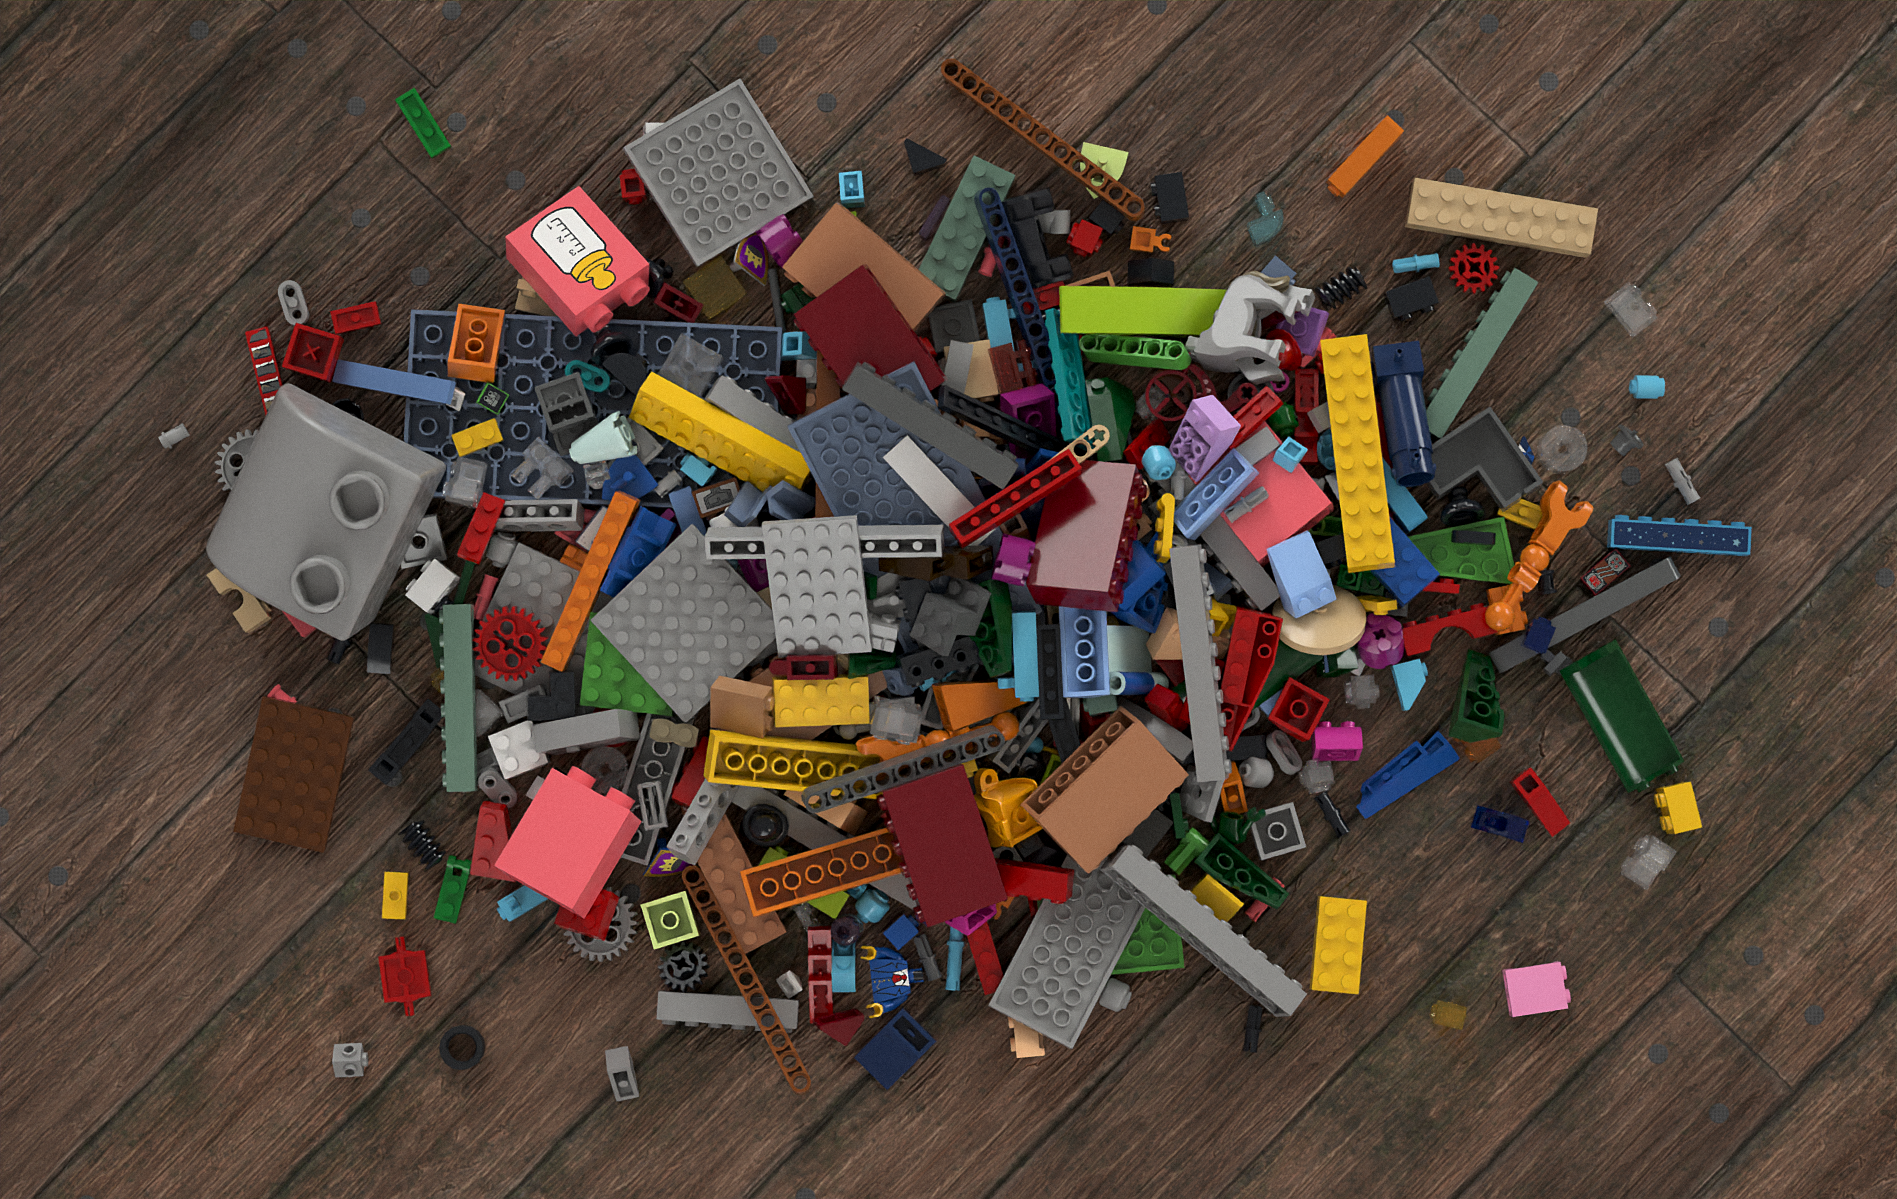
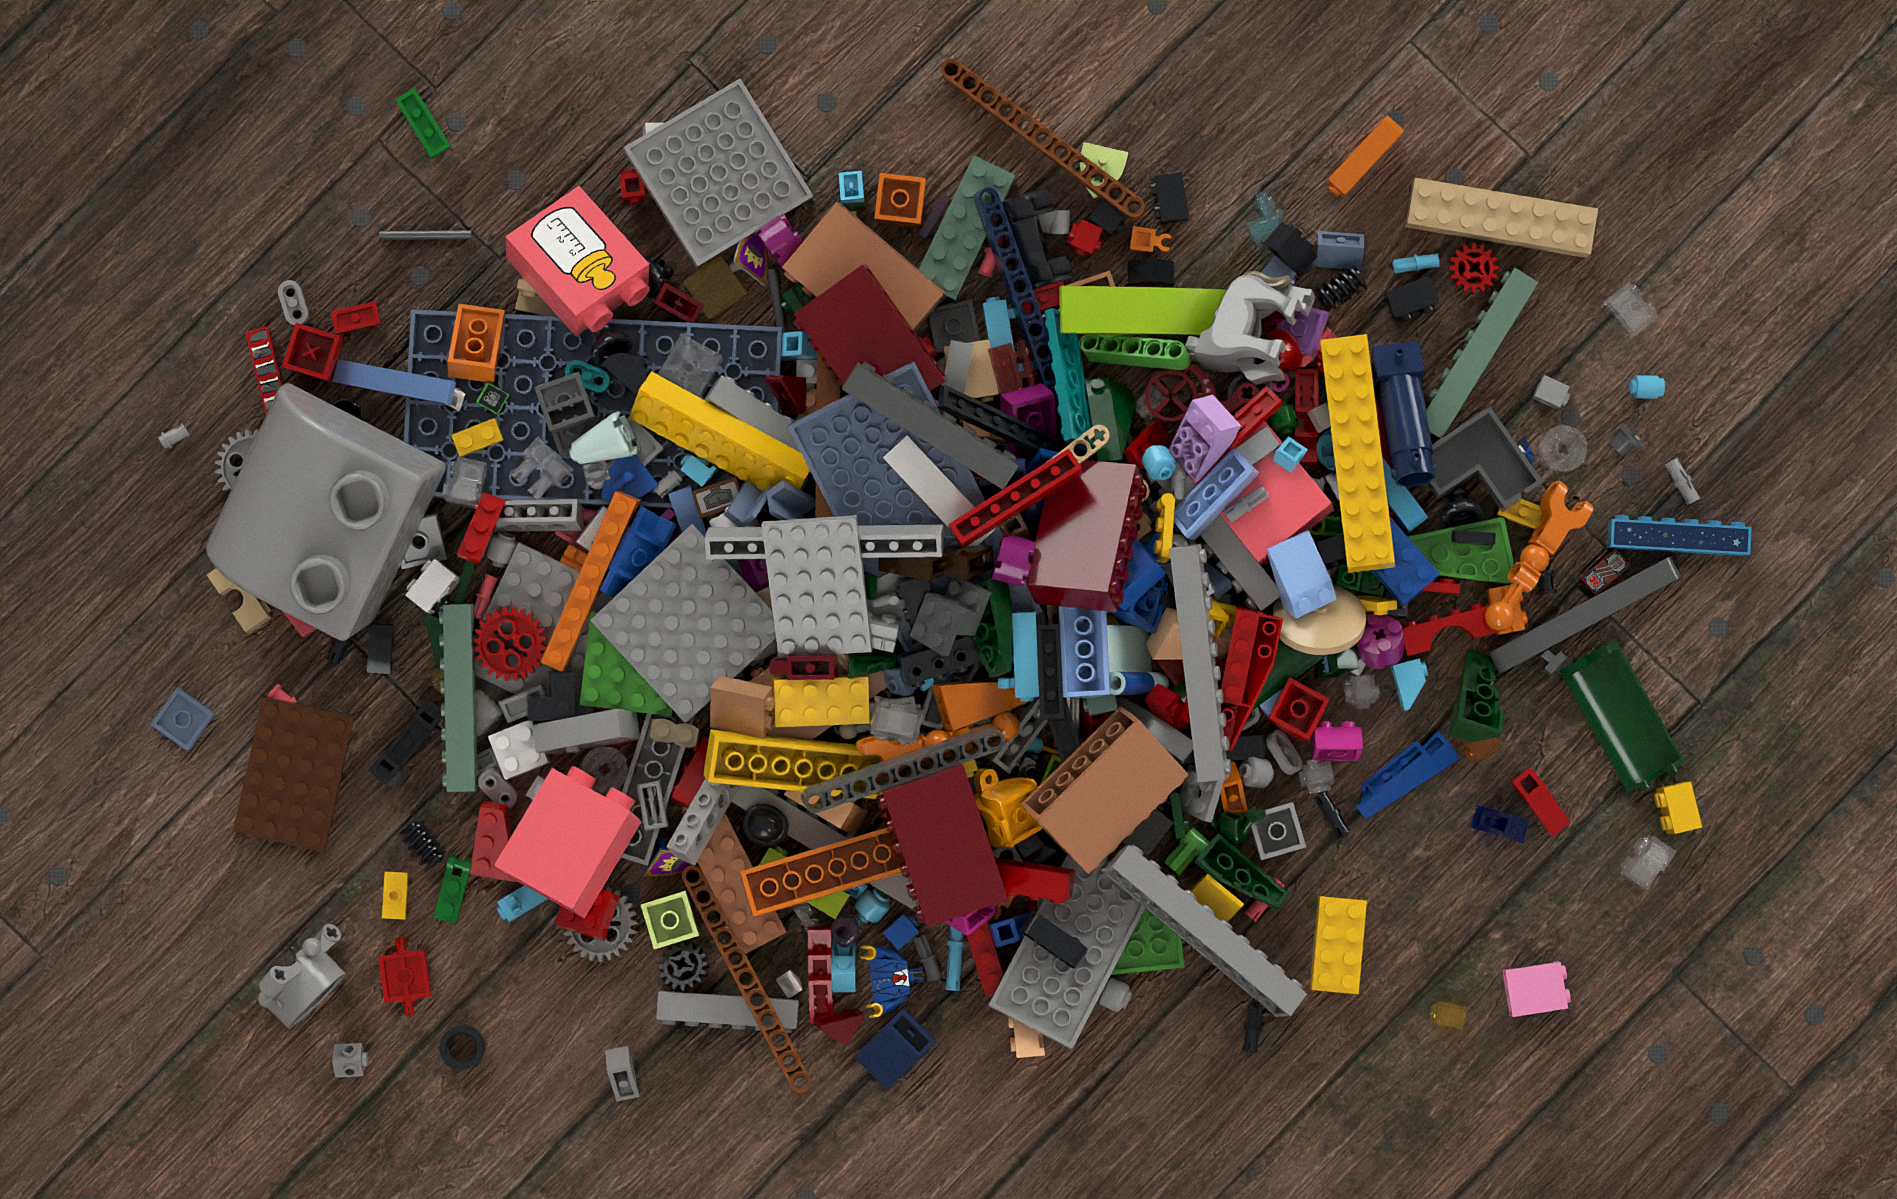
(183, 719): none -> sand blue tile
(299, 988): none -> light grey piece
(426, 235): none -> dark grey bar
(900, 200): none -> orange brick
(922, 159): black slope -> none
(1007, 930): none -> blue brick
(1053, 939): none -> black beam
(1291, 248): none -> black brick
(1339, 250): none -> sand blue panel
(1538, 635): clear blue brick -> none
(1551, 392): none -> light grey brick

